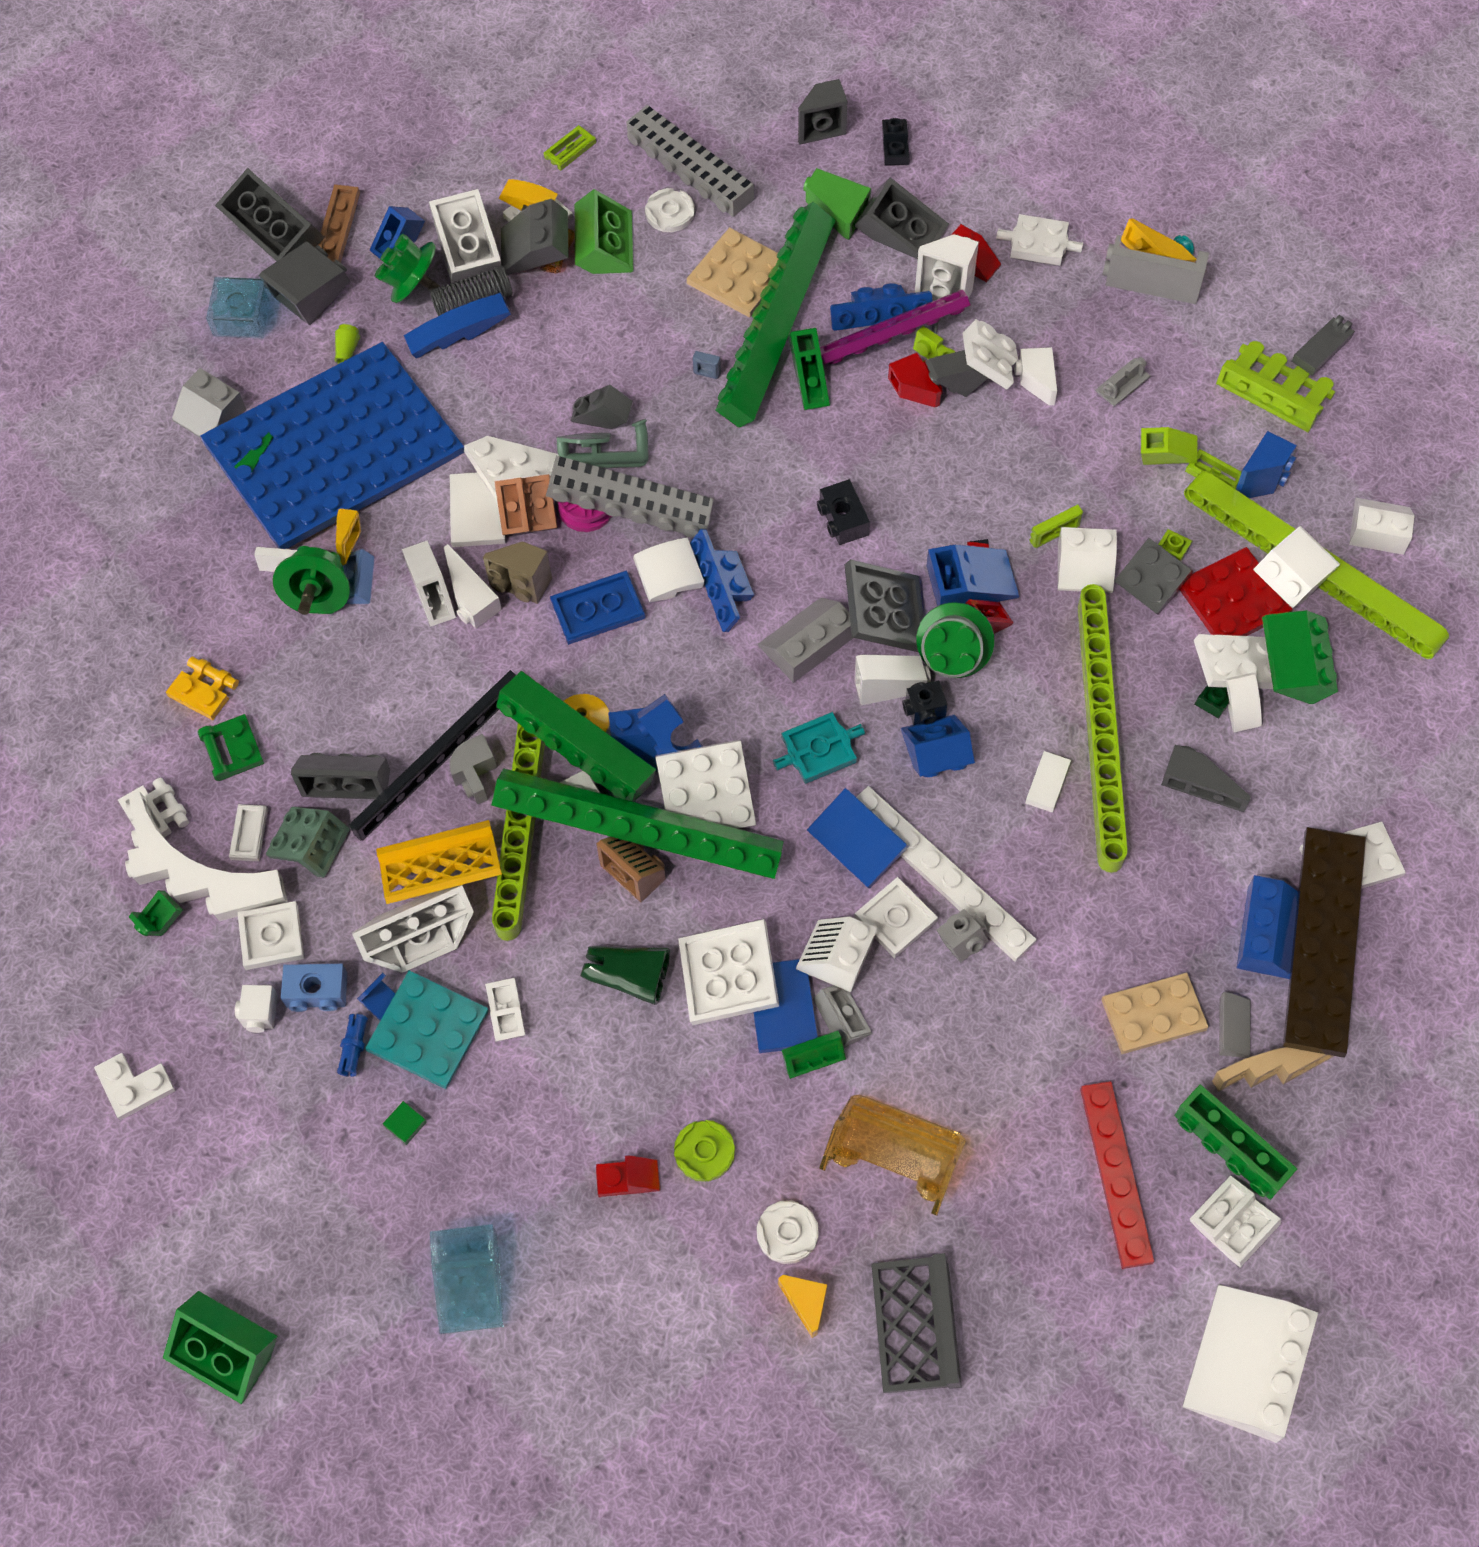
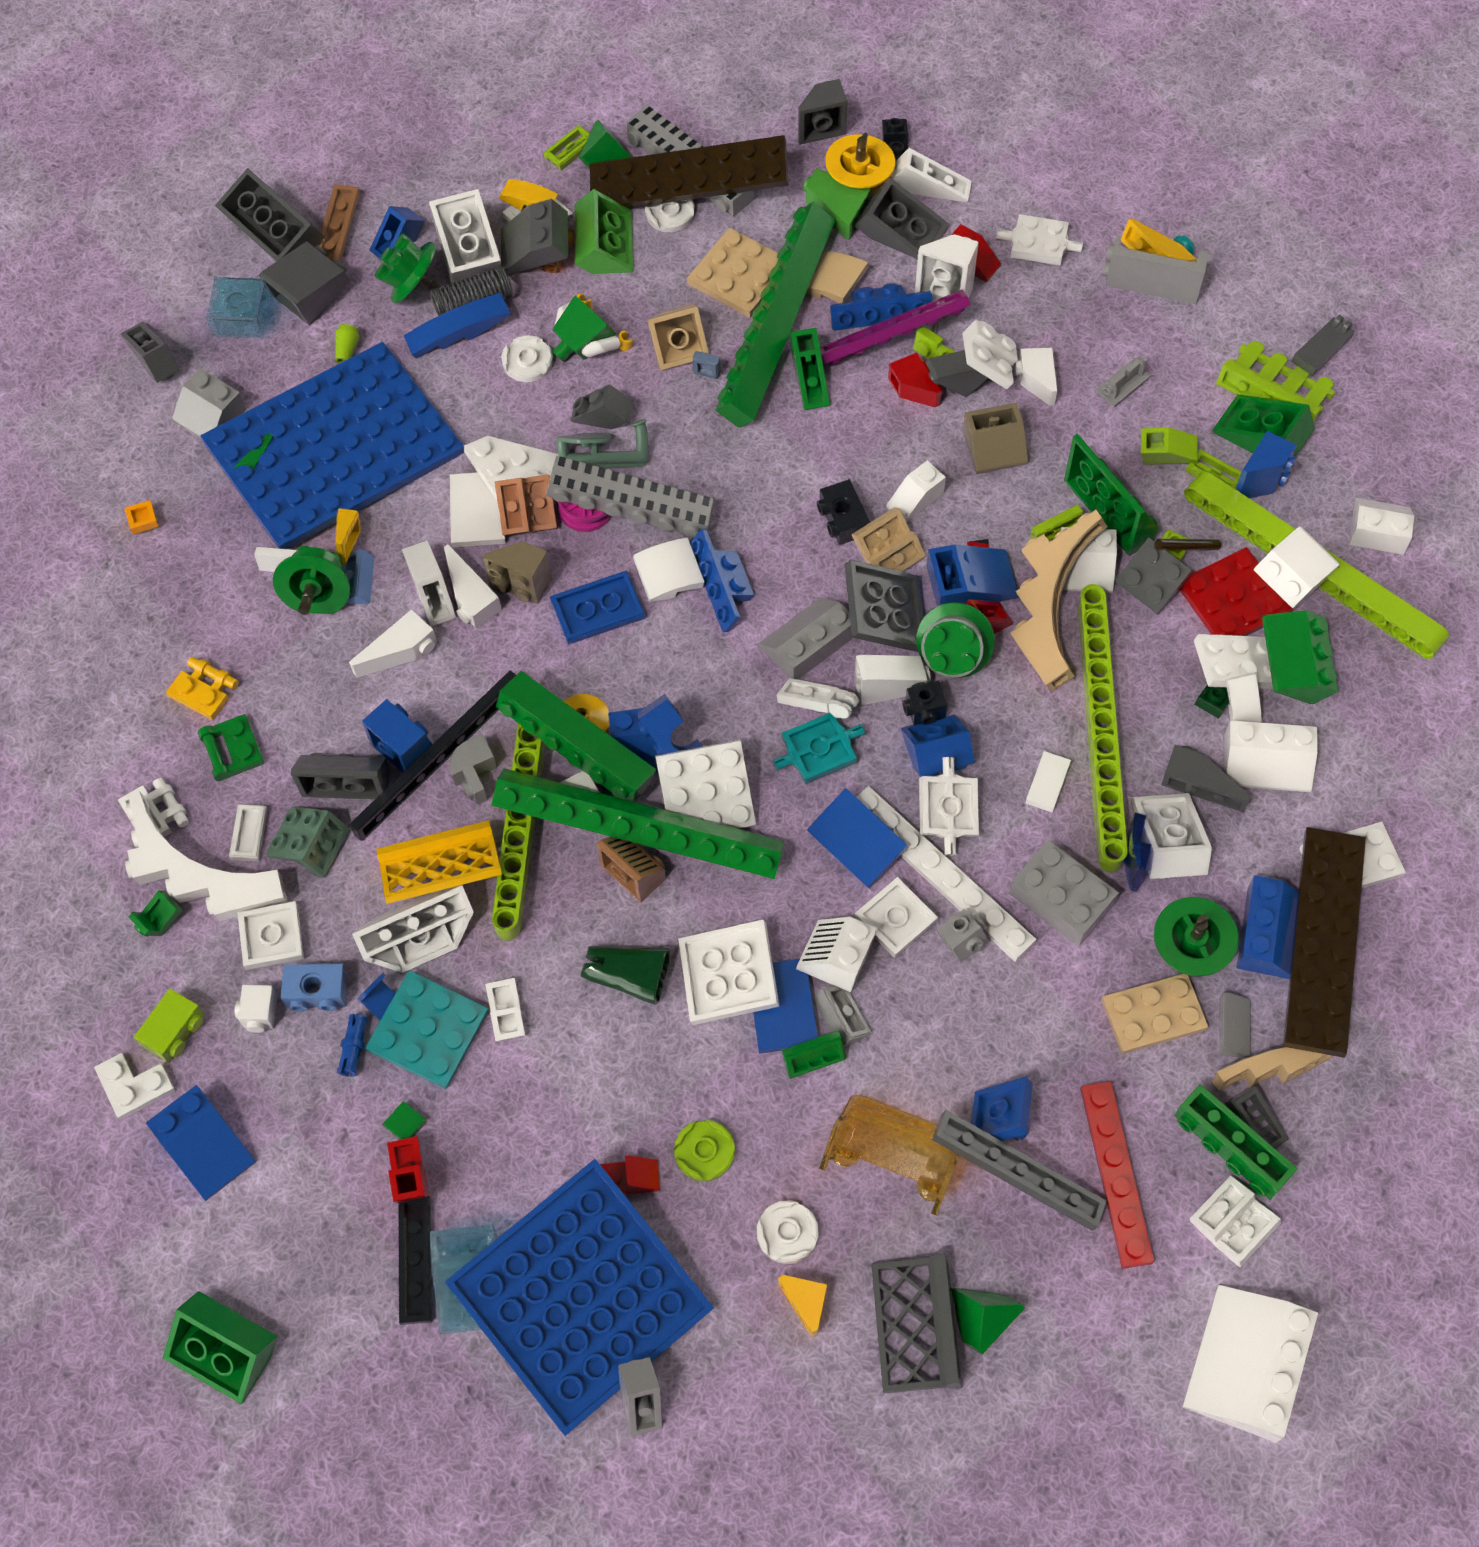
(141, 517): none -> light orange plate
(151, 352): none -> dark grey slope
(170, 1026): none -> lime brick
(200, 1142): none -> blue slope
(396, 735): none -> blue brick
(398, 645): none -> white slope
(407, 1170): none -> red brick
(415, 1261): none -> black tile
(530, 365): none -> white tile
(578, 1295): none -> blue plate
(585, 331): none -> green torso
(602, 146): none -> green slope
(640, 1396): none -> light grey slope
(677, 335): none -> tan slope
(693, 172): none -> dark brown plate
(817, 697): none -> white hinge
(836, 276): none -> tan slope
(860, 161): none -> yellow piece
(889, 542): none -> tan slope
(918, 490): none -> white slope
(928, 178): none -> white slope
(948, 806): none -> white plate
(983, 1316): none -> green slope
(995, 438): none -> dark tan slope
(1004, 1109): none -> blue tile
(1019, 1170): none -> dark grey plate
(1041, 596): none -> tan arch
(1063, 893): none -> light grey brick
(1104, 492): none -> green slope
(1137, 852): none -> clear blue slope
(1175, 834): none -> white slope
(1187, 544): none -> dark brown bar
(1196, 936): none -> green piece
(1251, 417): none -> green slope
(1266, 1114): none -> dark grey slope
(1270, 755): none -> white slope

